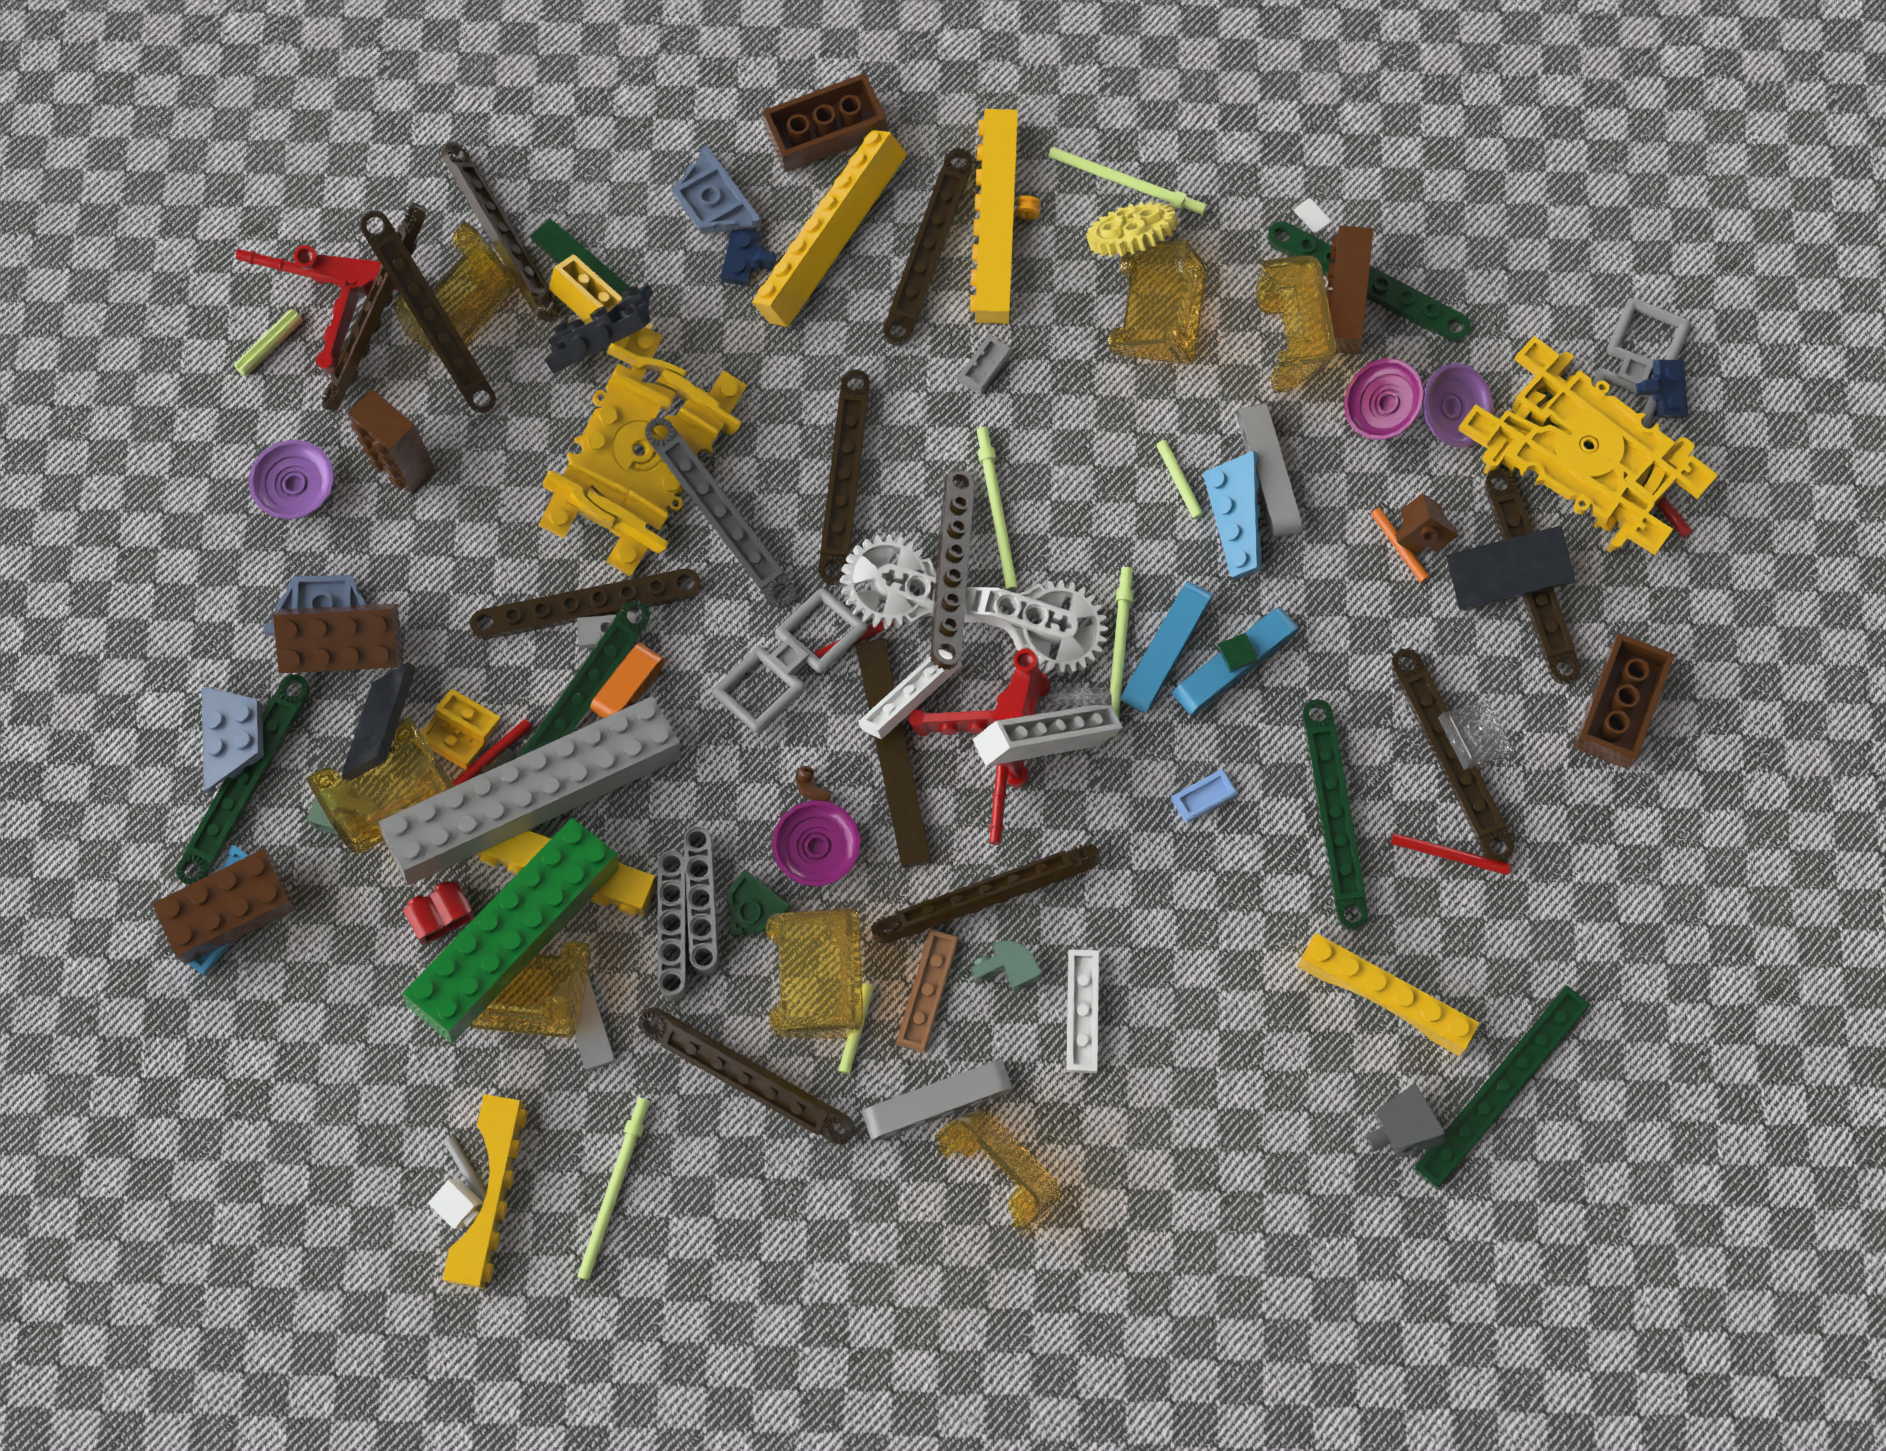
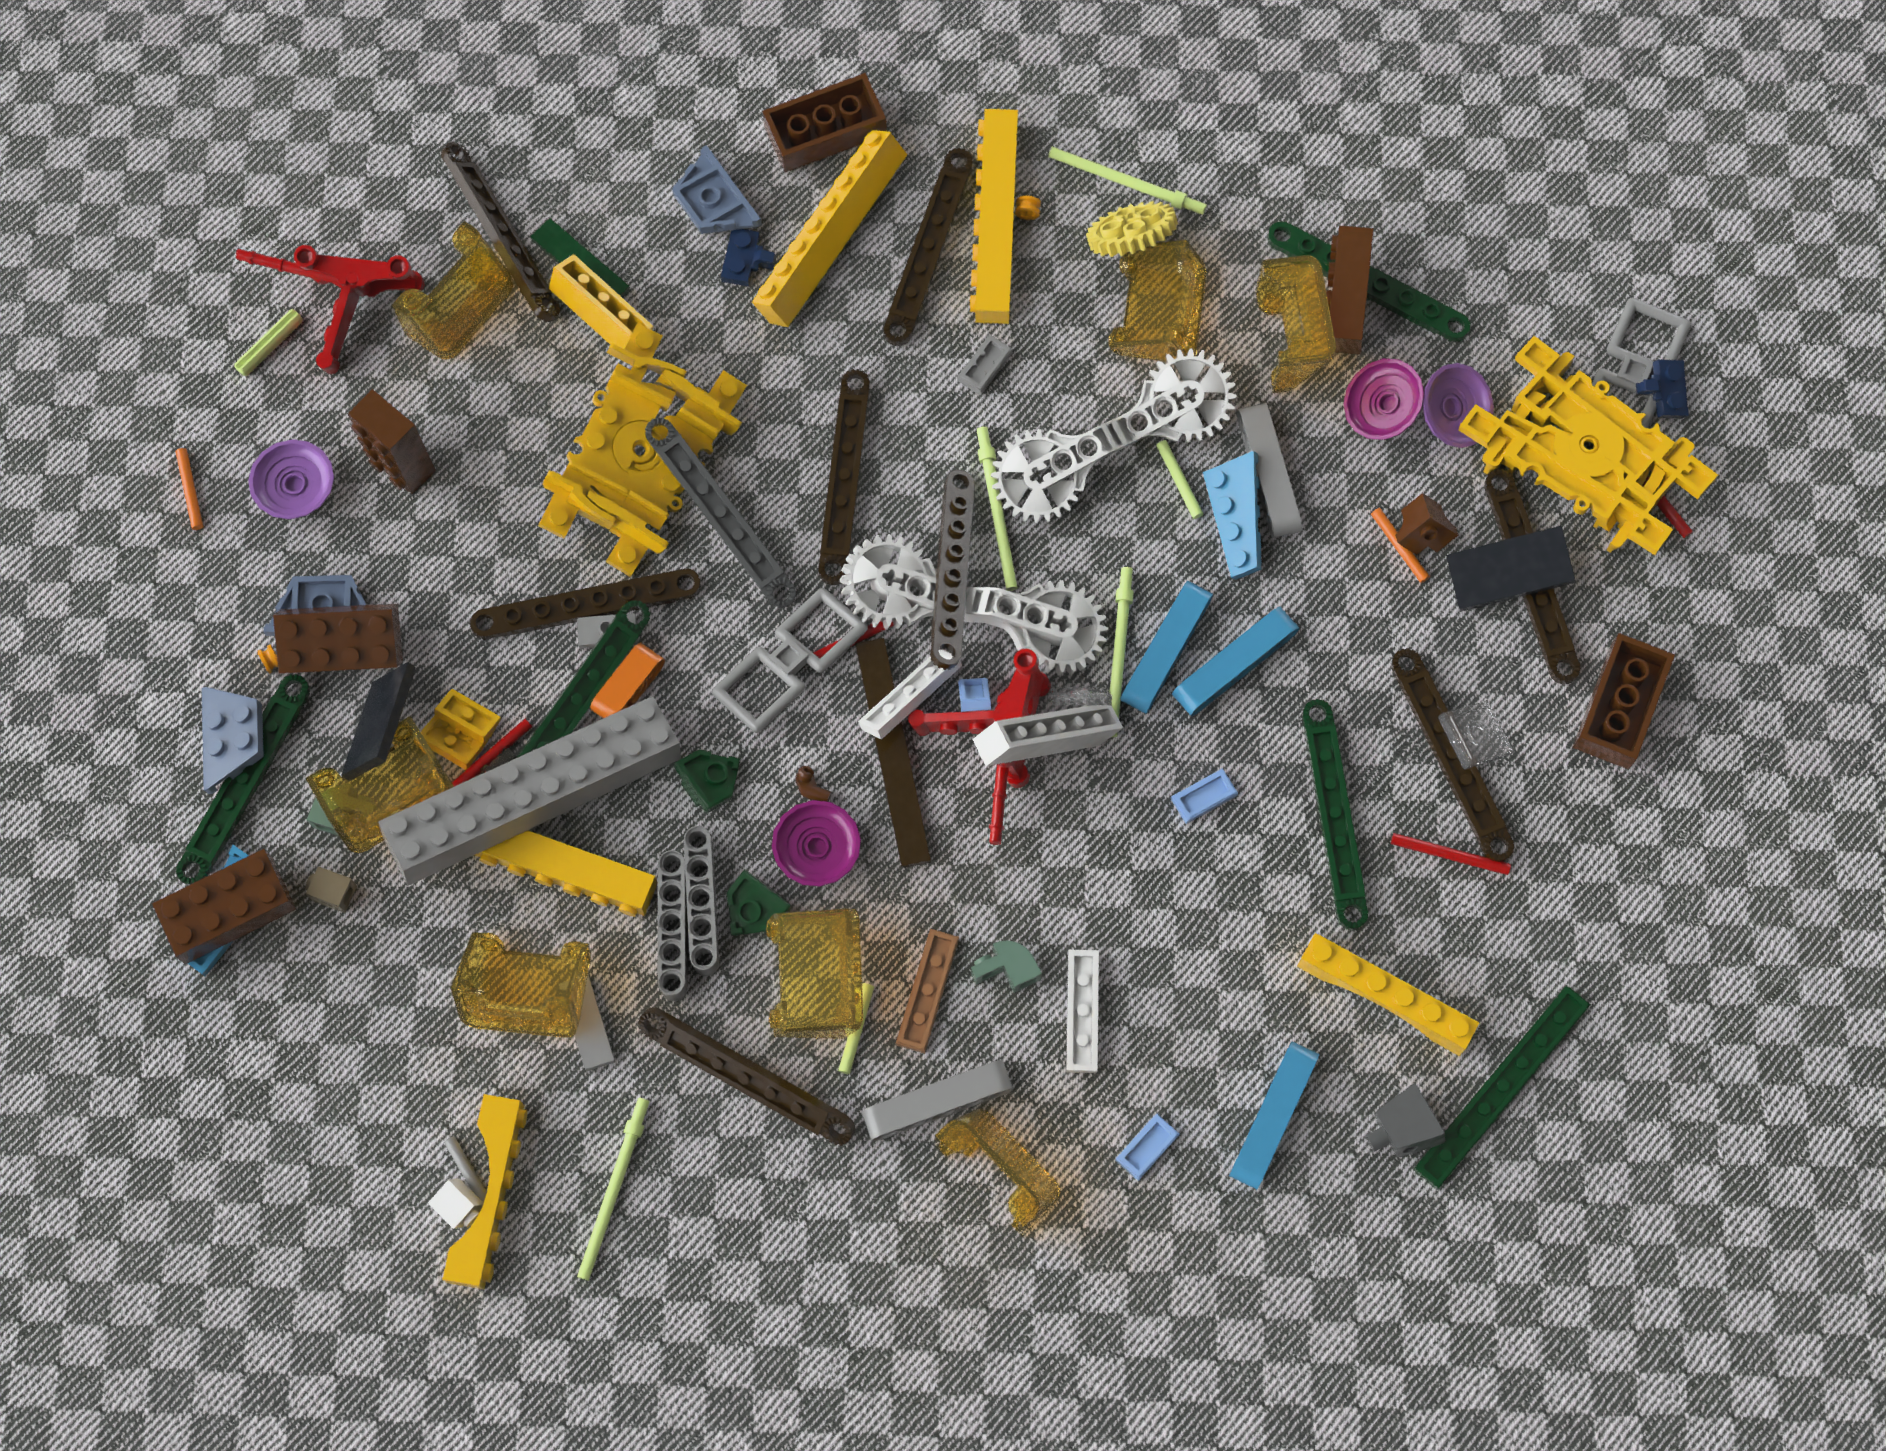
(189, 489): none -> orange bar
(268, 658): none -> light orange bush
(330, 889): none -> dark tan brick
(370, 317): dark brown plate -> none
(427, 311): dark brown plate -> none
(438, 912): red brick -> none
(511, 930): green brick -> none
(604, 326): black bracket -> none
(708, 778): none -> dark green plate
(974, 694): none -> light blue tile
(985, 893): dark brown plate -> none
(1114, 435): none -> white beam
(1147, 1147): none -> light blue tile
(1237, 652): dark green tile -> none
(1274, 1115): none -> dark azure beam
(1312, 215): white sticker -> none

